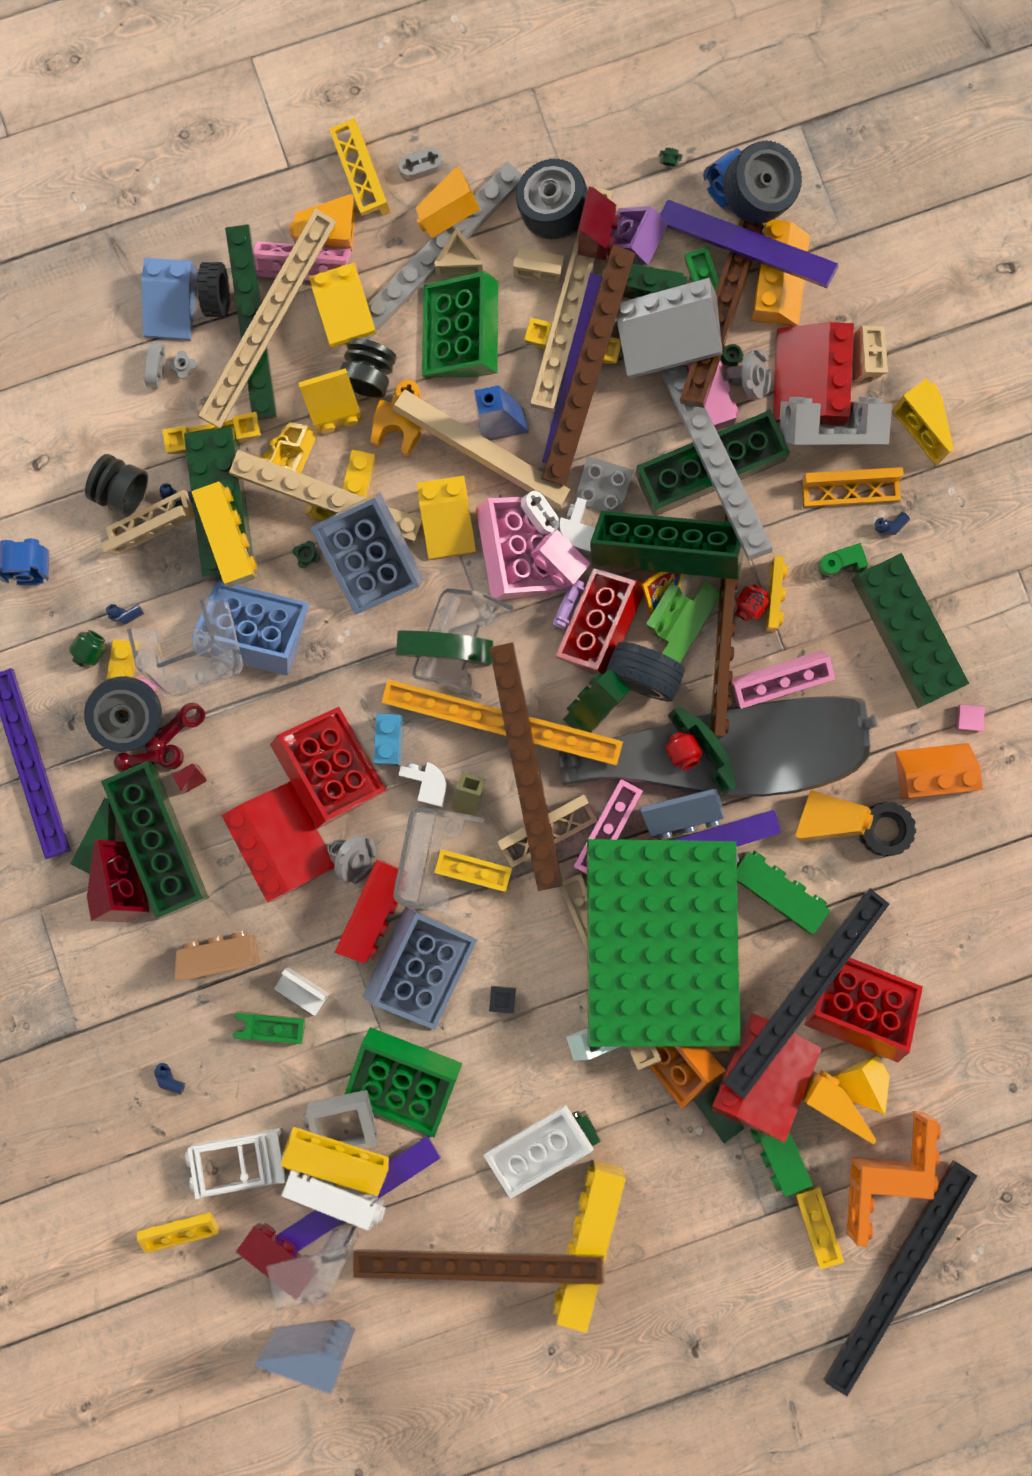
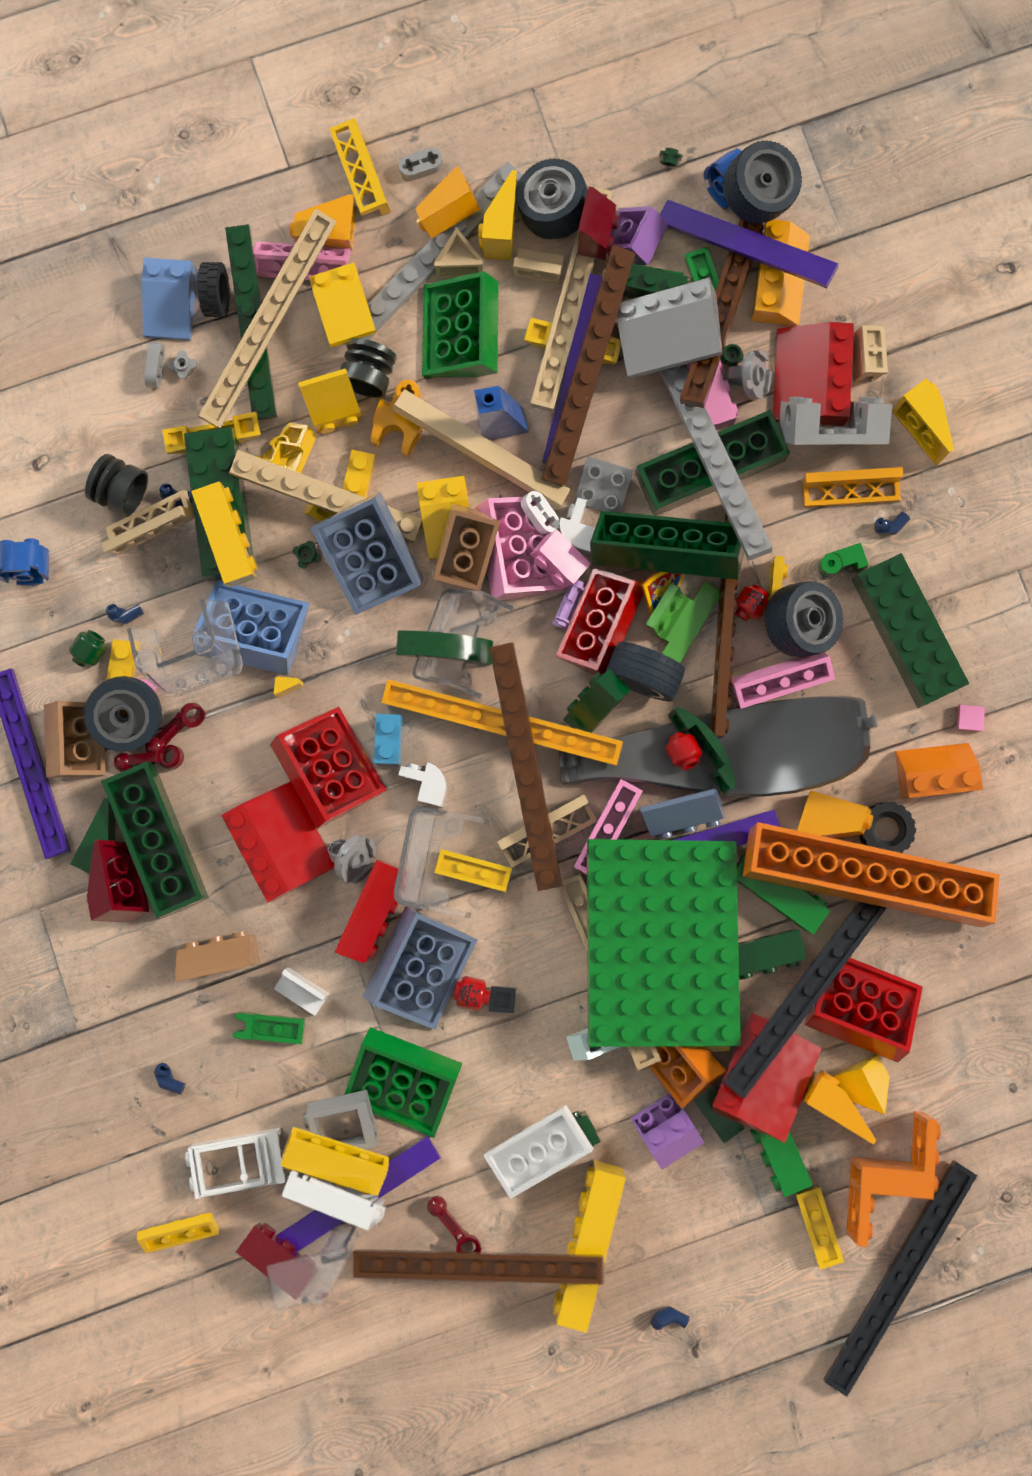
(68, 744): none -> medium nougat slope
(189, 777): dark red slope -> none
(285, 685): none -> yellow slope
(308, 1352): sand blue slope -> none
(438, 1208): none -> dark red piece
(465, 547): none -> medium nougat slope
(468, 793): olive brick -> none
(471, 993): none -> red head
(498, 226): none -> yellow slope
(667, 1131): none -> medium lavender slope
(667, 1316): none -> dark blue arm
(769, 952): none -> dark green brick
(804, 619): none -> black wheel
(871, 875): none -> orange brick

